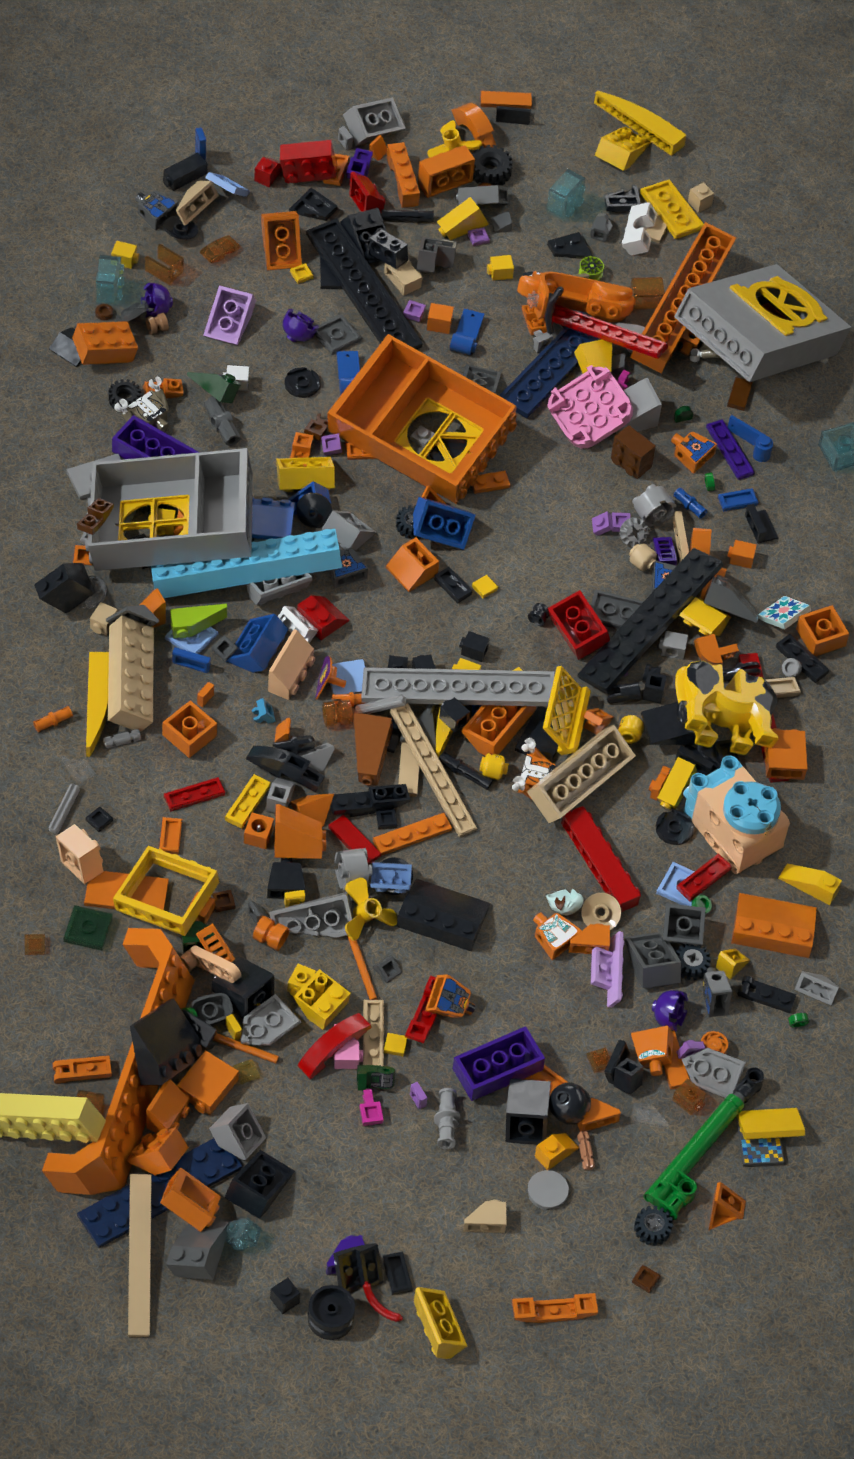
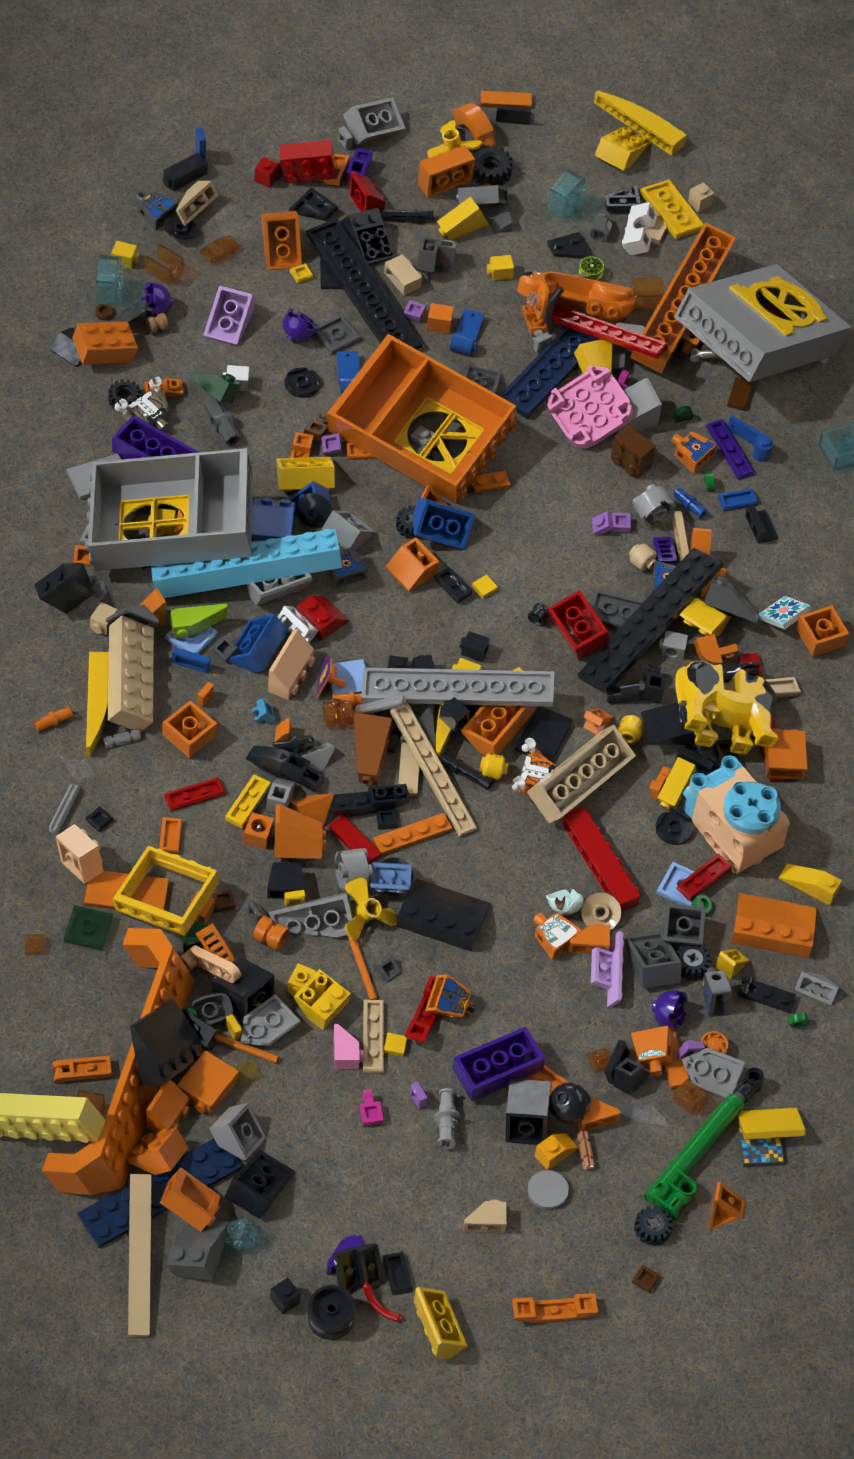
(96, 516): reddish brown slope -> none
(227, 184): light blue tile -> none
(331, 1042): red slope -> none
(375, 1077): dark green leg -> none
(378, 147): orange slope -> none
(389, 249): black brick -> none
(406, 182): orange arch -> none
(478, 236): medium lavender tile -> none
(574, 712): yellow fence -> none
(626, 529): light grey gear -> none
(742, 553): orange brick -> none
(791, 667): light grey tile -> none
(810, 664): black plate -> none

